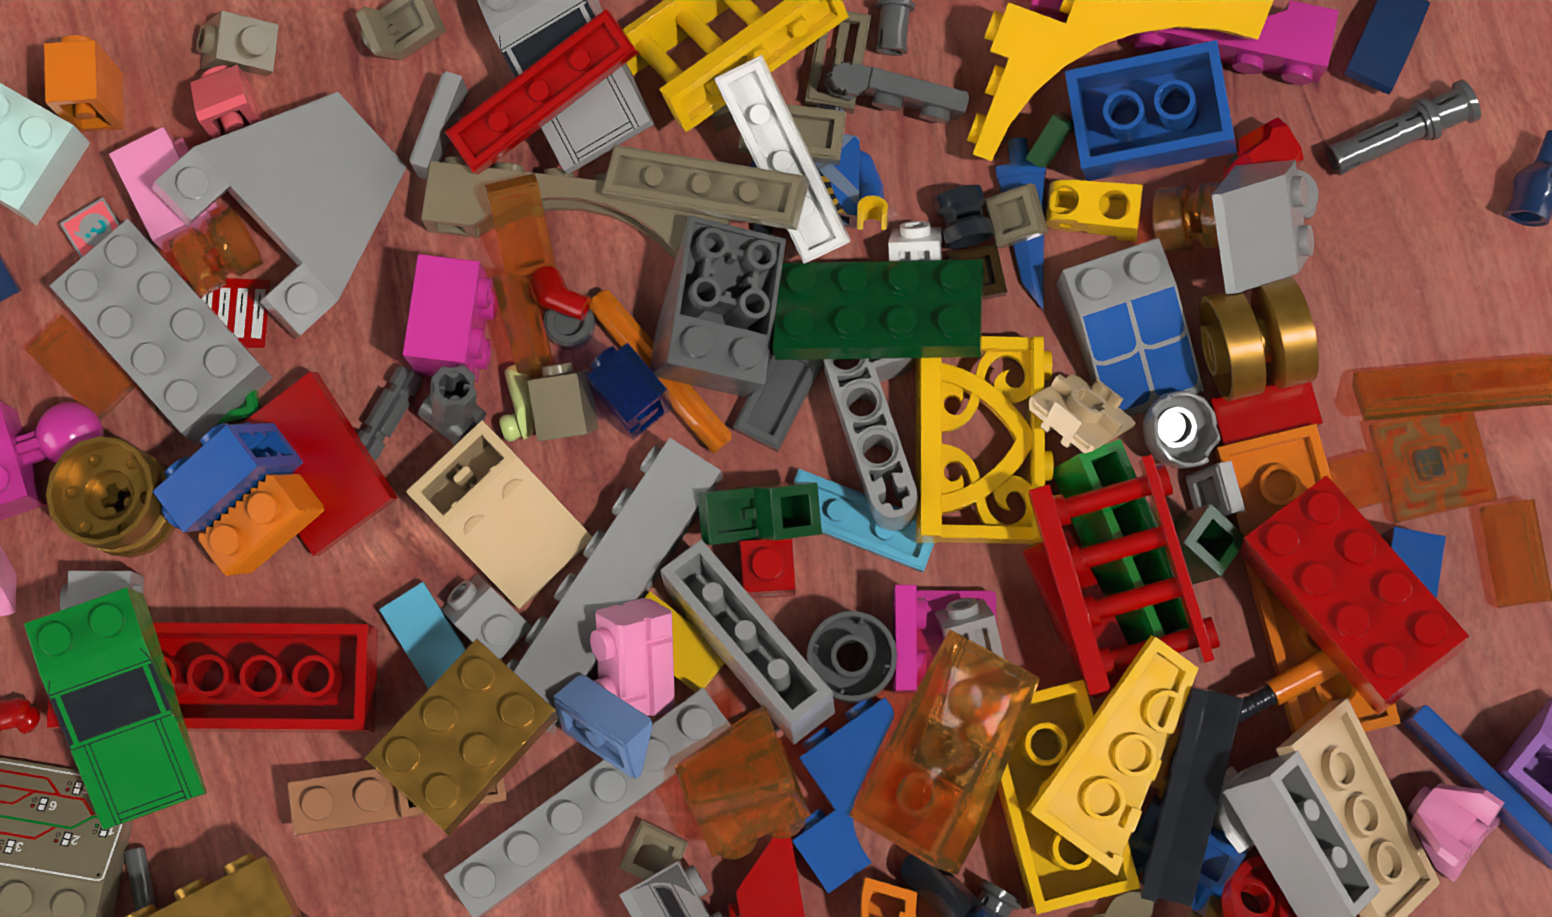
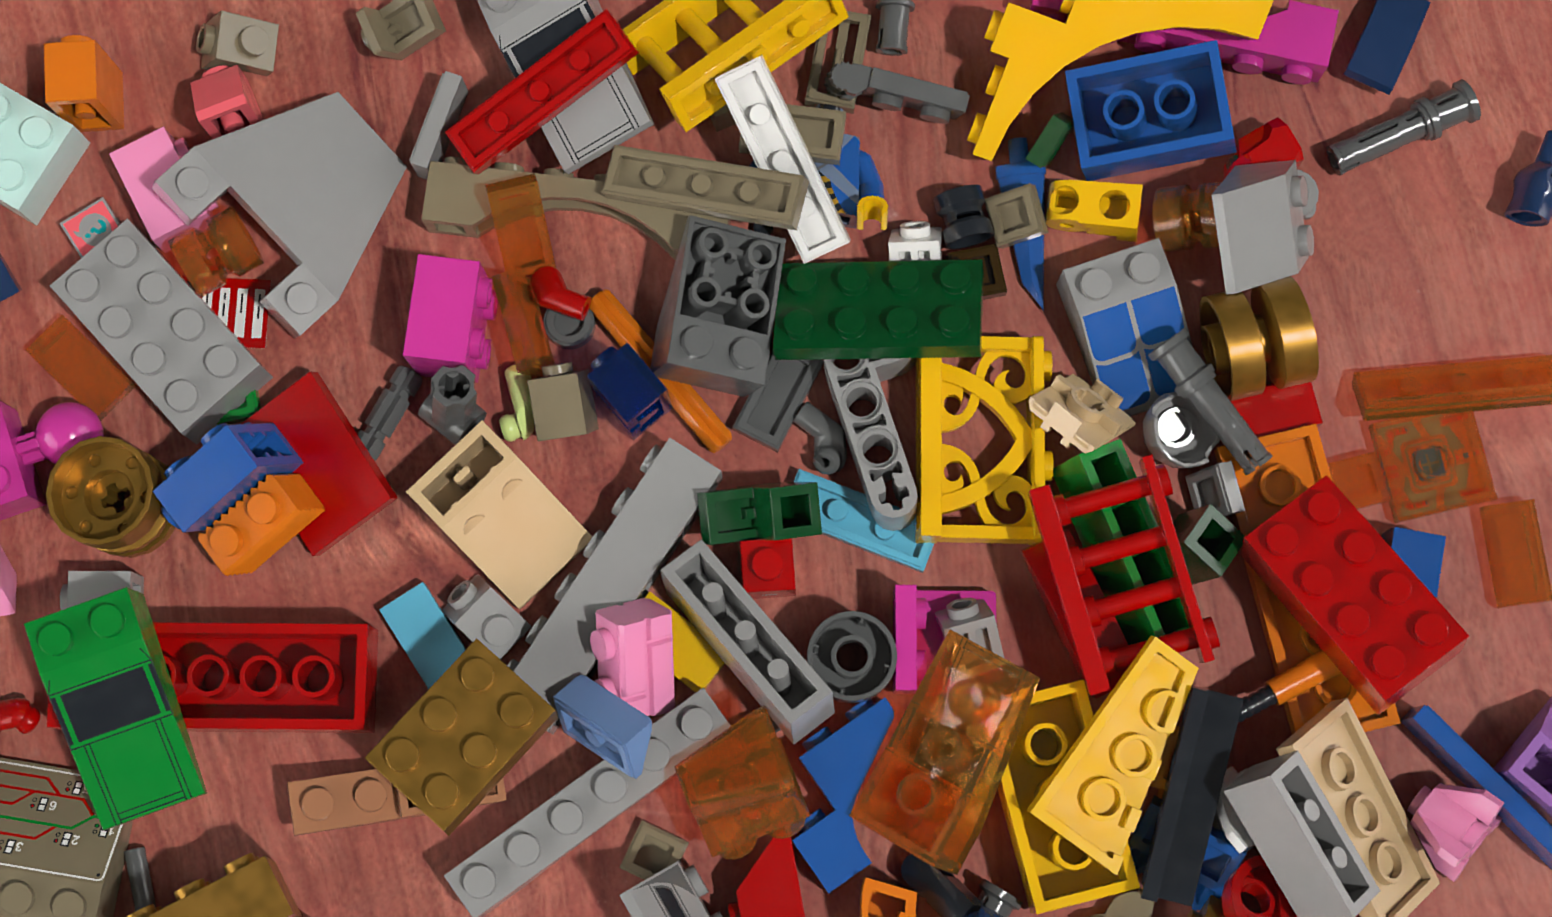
(829, 439): none -> dark grey arm
(1196, 381): none -> dark grey pin

